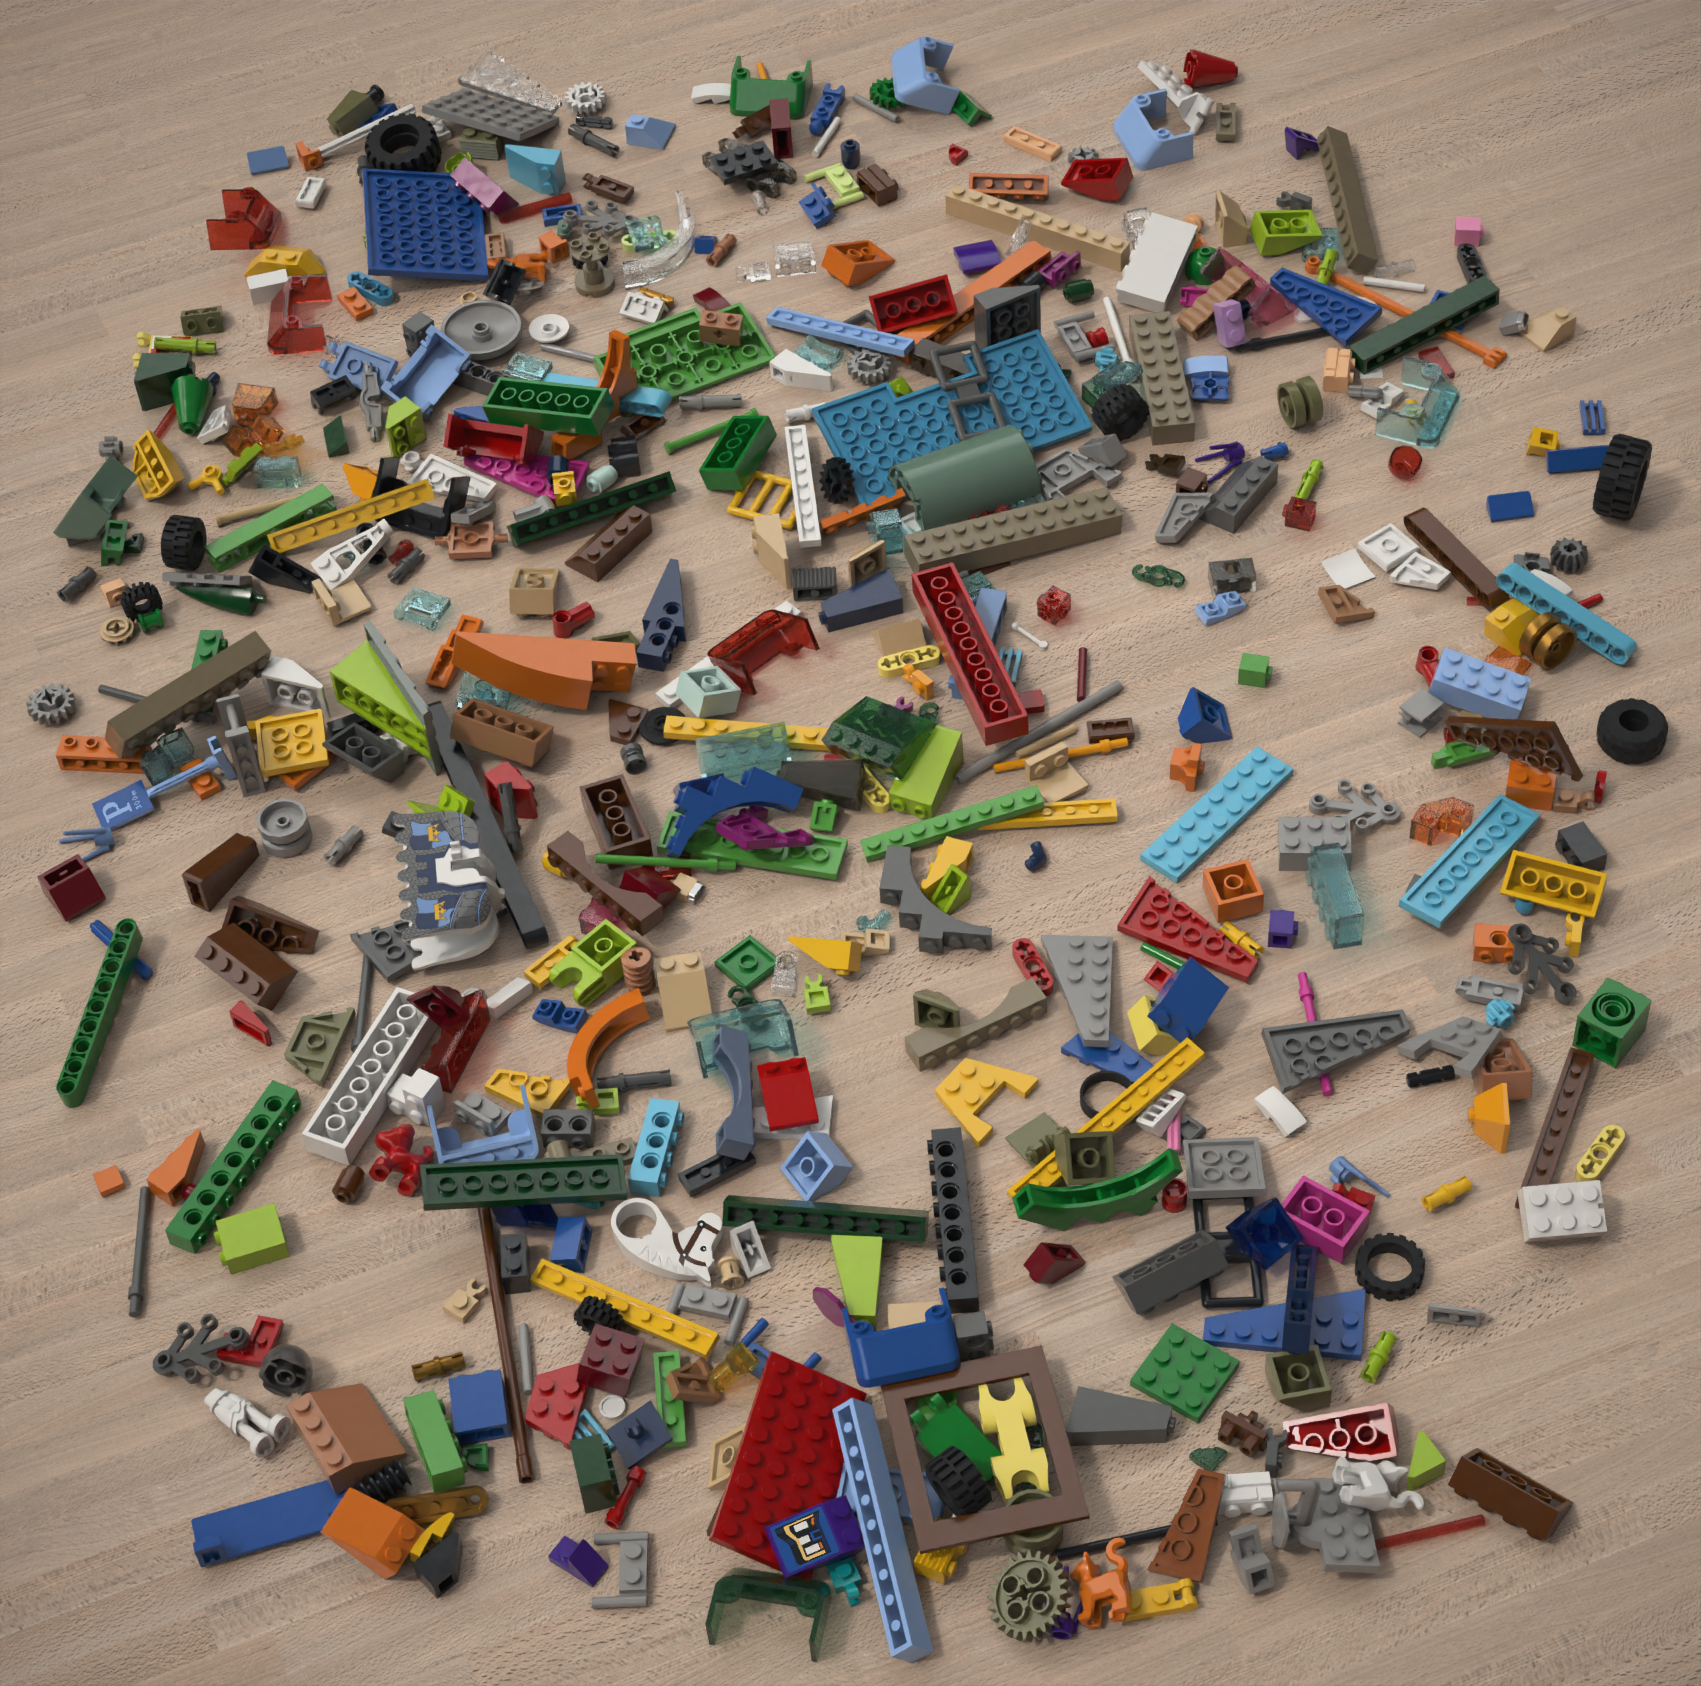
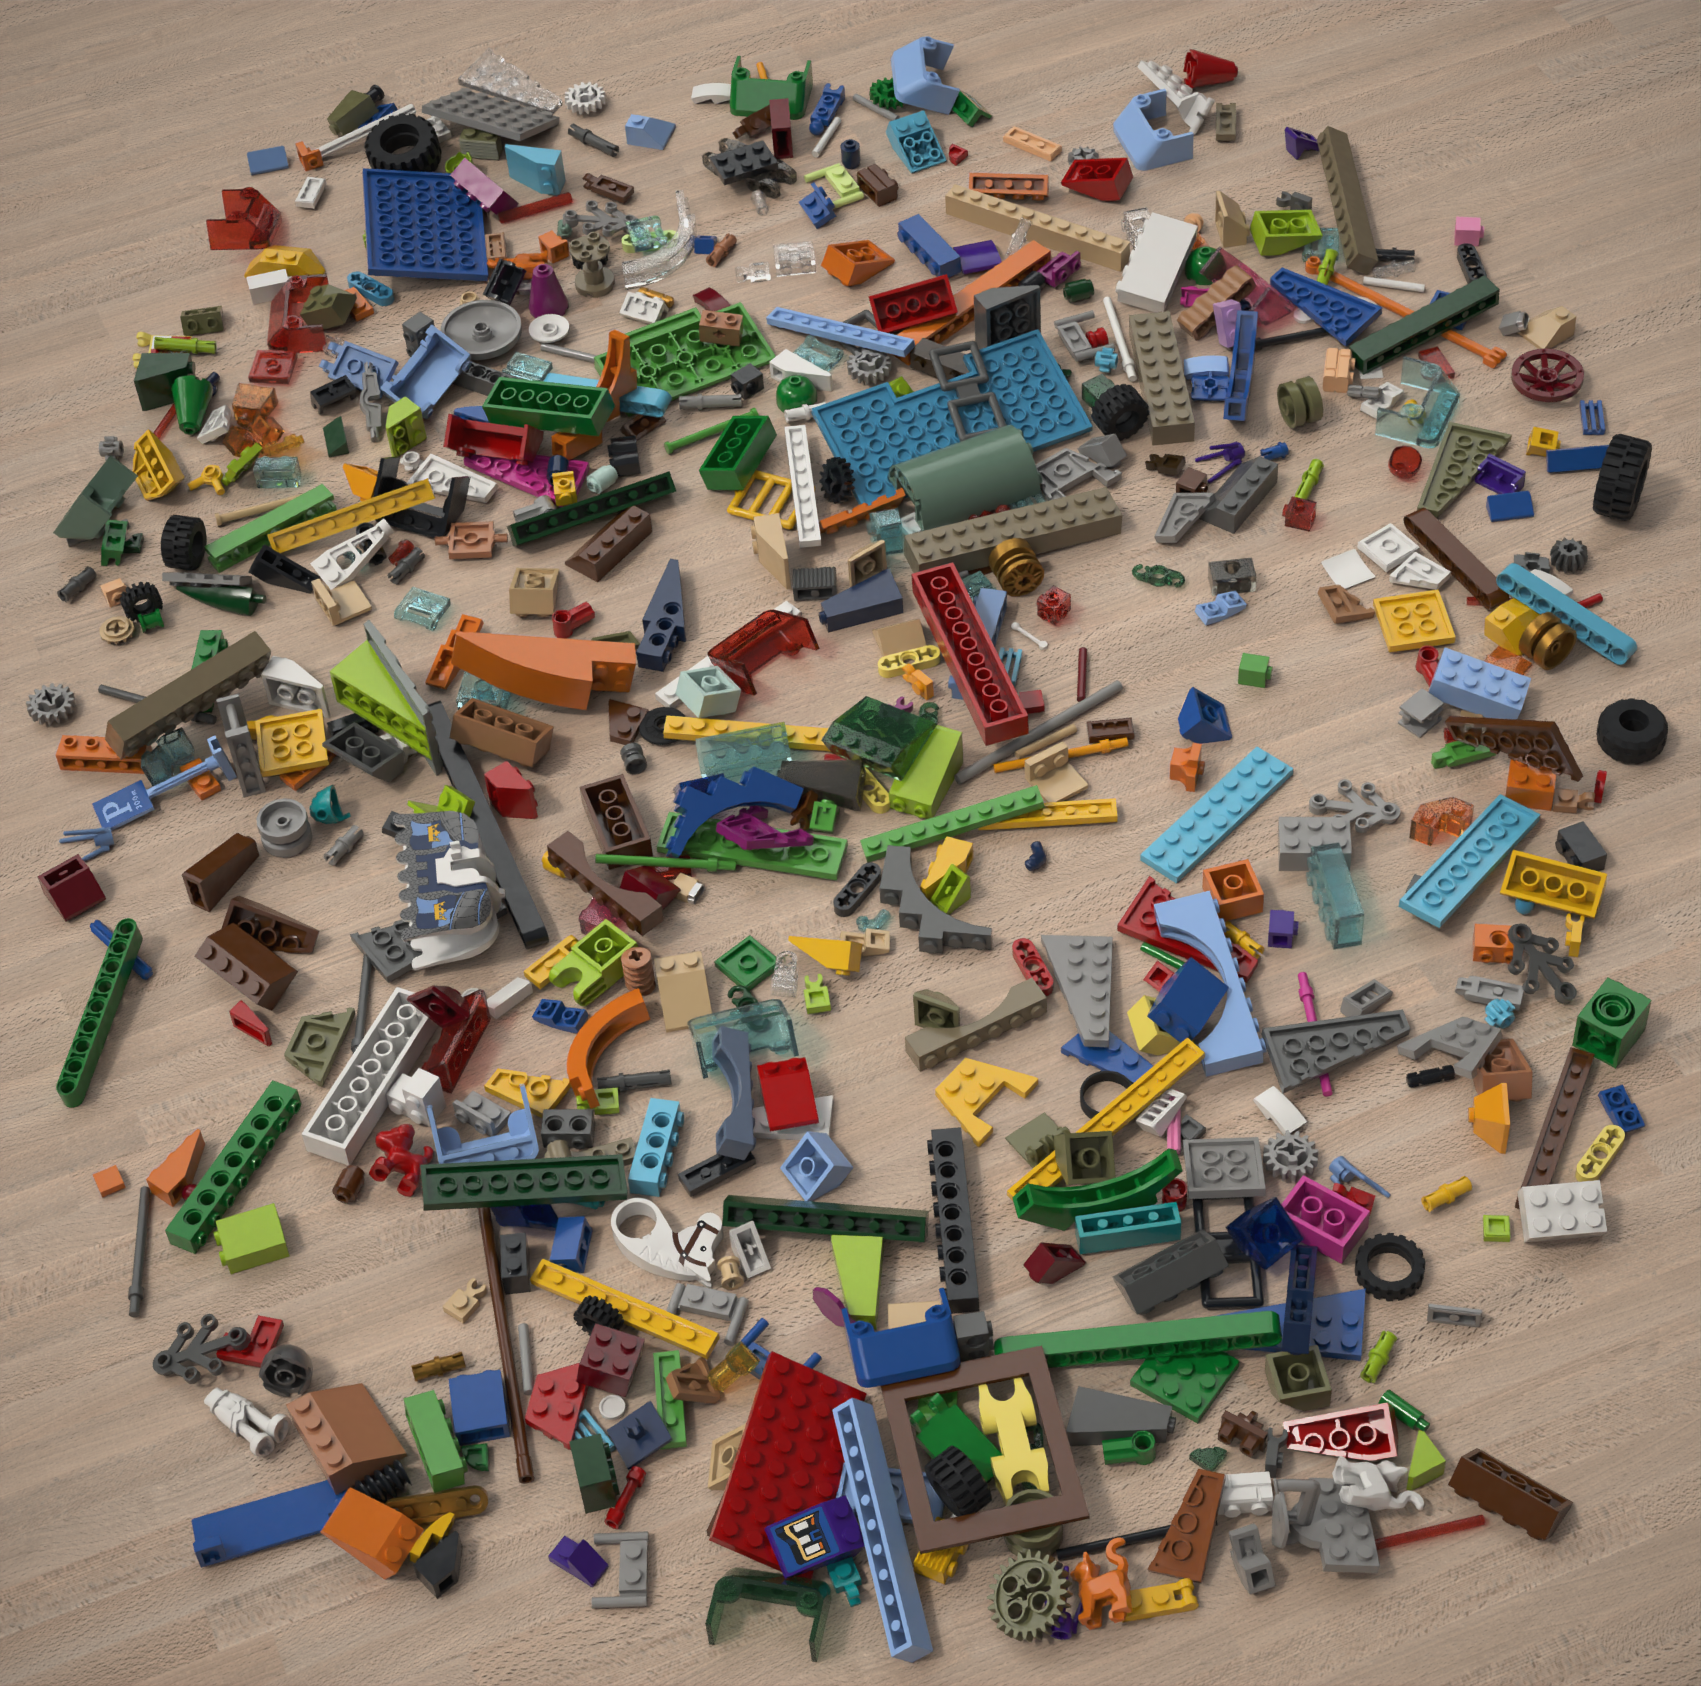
(272, 367): none -> clear red plate
(323, 811): none -> teal helmet
(327, 306): none -> olive slope
(362, 163): dark grey pin -> none
(473, 513): light grey hinge -> none
(509, 813): dark grey pin -> none
(546, 293): none -> magenta cone
(553, 215): blue tile -> none
(594, 121): black axle -> none
(747, 381): none -> black brick
(795, 392): none -> green cylinder
(804, 809): none -> reddish brown plate
(856, 899): none -> black beam
(915, 142): none -> medium azure slope
(929, 246): none -> blue brick
(1016, 567): none -> pearl gold wheel
(1117, 374): clear light blue plate -> none
(1126, 1449): none -> green piece
(1128, 1228): none -> teal brick
(1150, 1339): none -> green beam
(1235, 1038): none -> light blue arch
(1242, 366): none -> blue arch
(1290, 1156): none -> light grey gear
(1368, 1000): none -> light grey slope
(1394, 255): none -> black pin
(1405, 1412): none -> green cylinder
(1414, 620): none -> yellow plate
(1457, 463): none -> olive wing
(1496, 1228): none -> lime tile
(1500, 475): none -> dark purple hinge
(1547, 378): none -> dark red wheel
(1620, 1109): none -> blue slope

